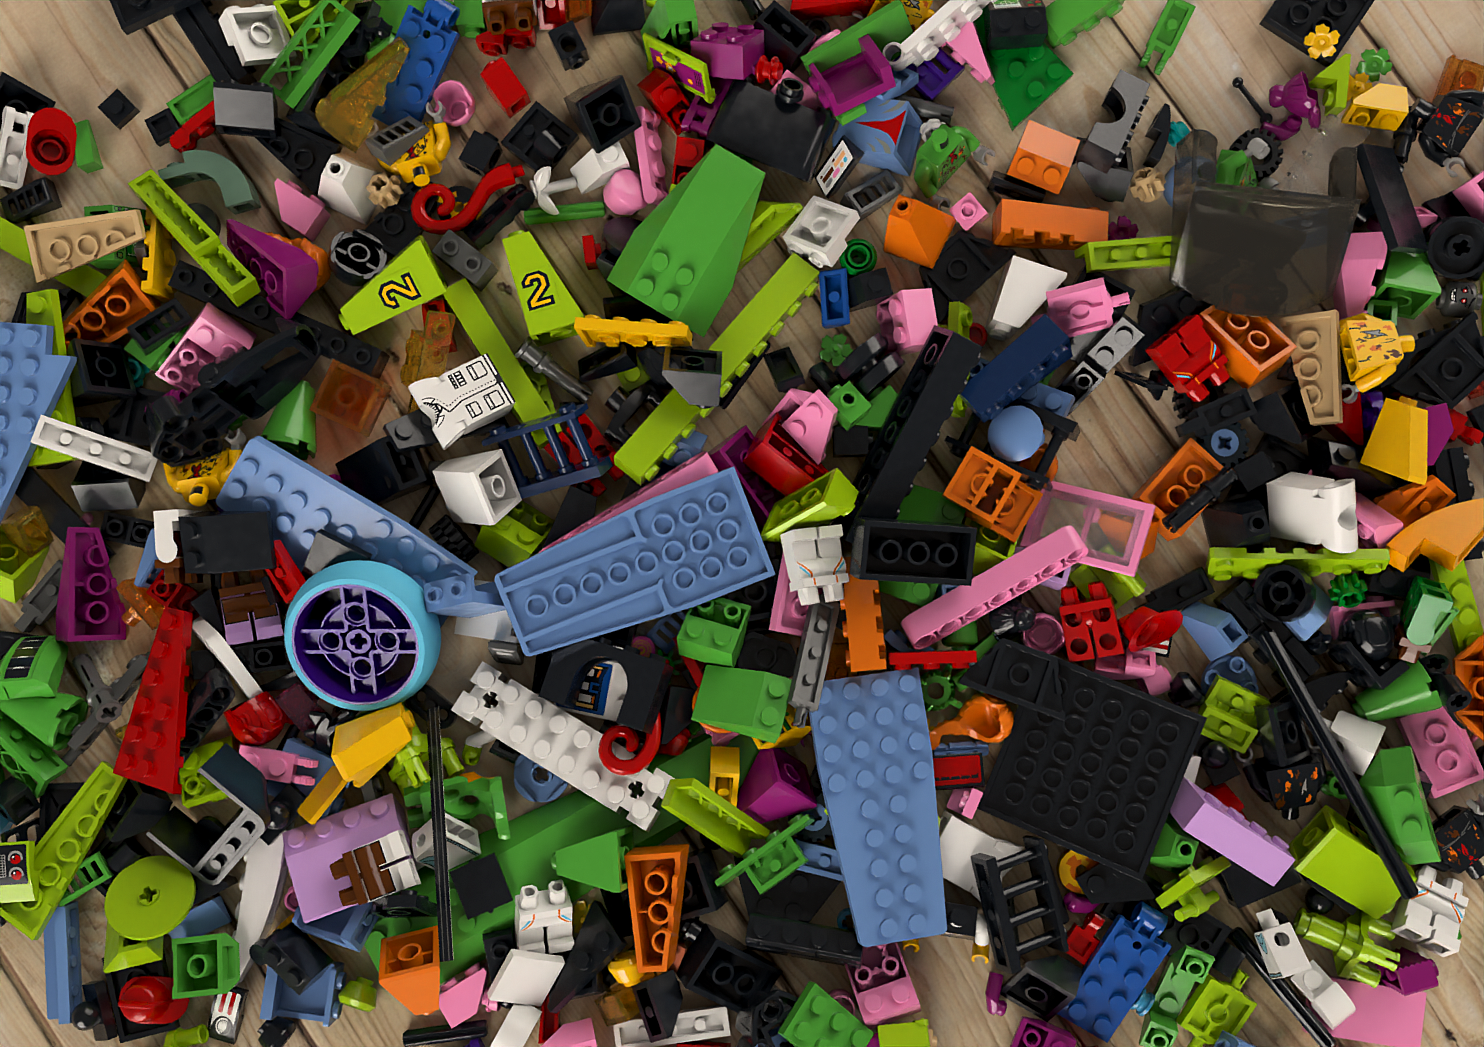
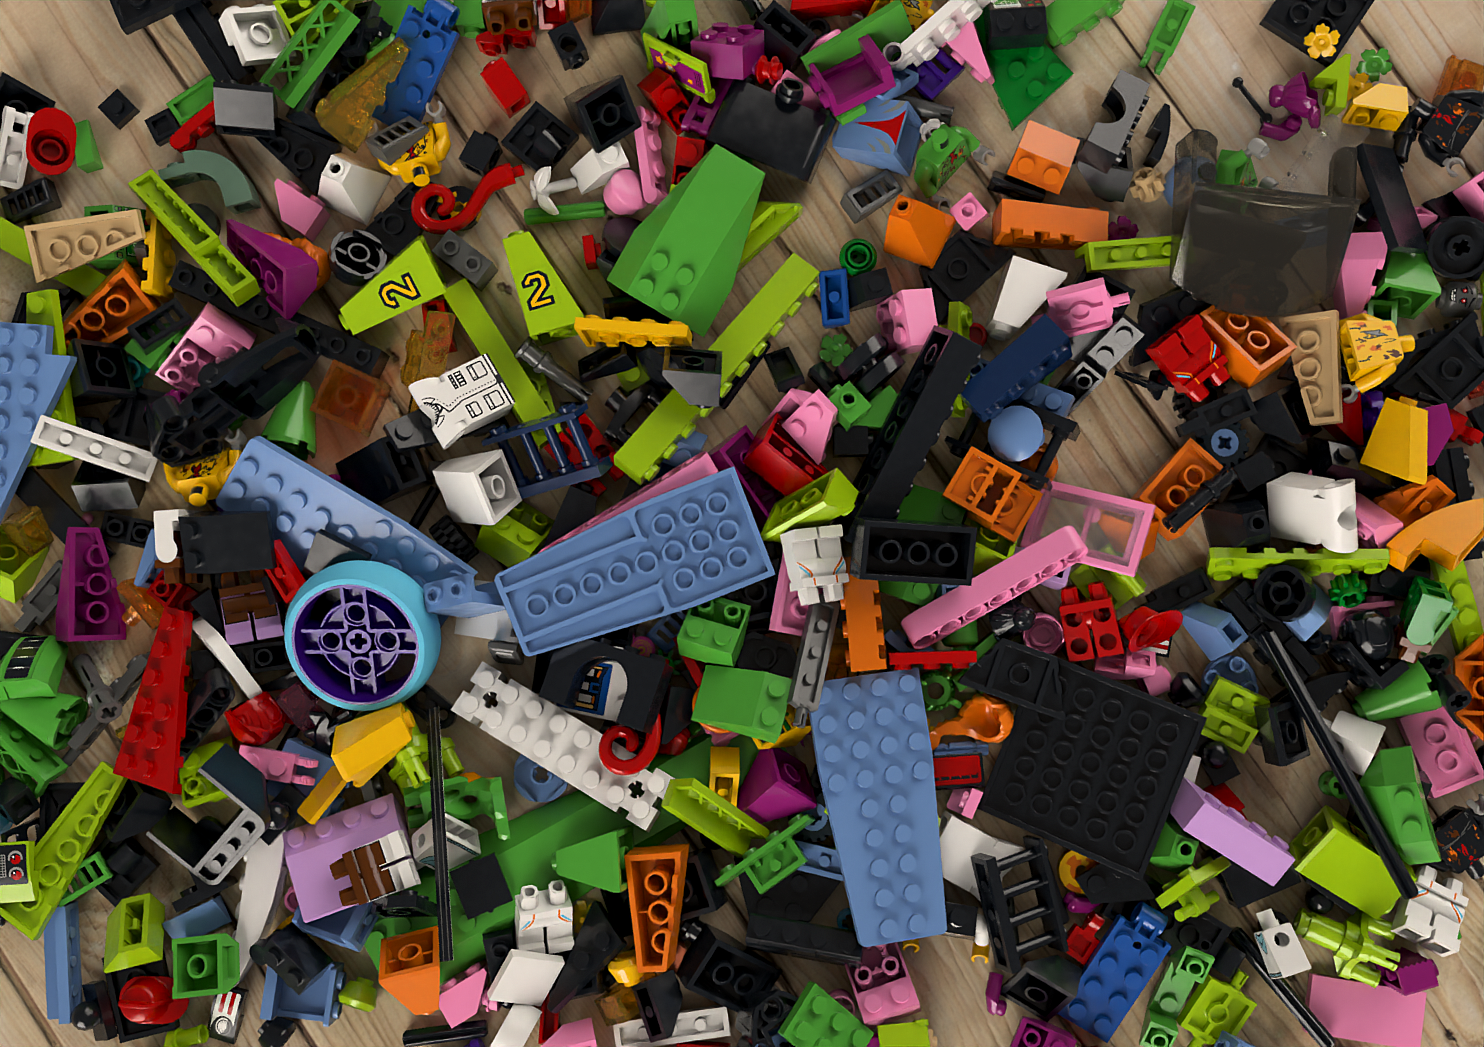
(127, 896): lime piece -> none
(384, 189): tan gear -> none
(457, 101): bright pink hair -> none
(473, 747): arm -> none
(500, 215): black hinge -> none
(504, 751): black slope -> none
(821, 231): white plate -> none
(838, 166): slope -> none
(1143, 1002): dark azure bush -> none
(1177, 132): teal plate -> none
(1273, 158): black tyre -> none
(1289, 785): black torso -> none
(1325, 995): white brick -> none

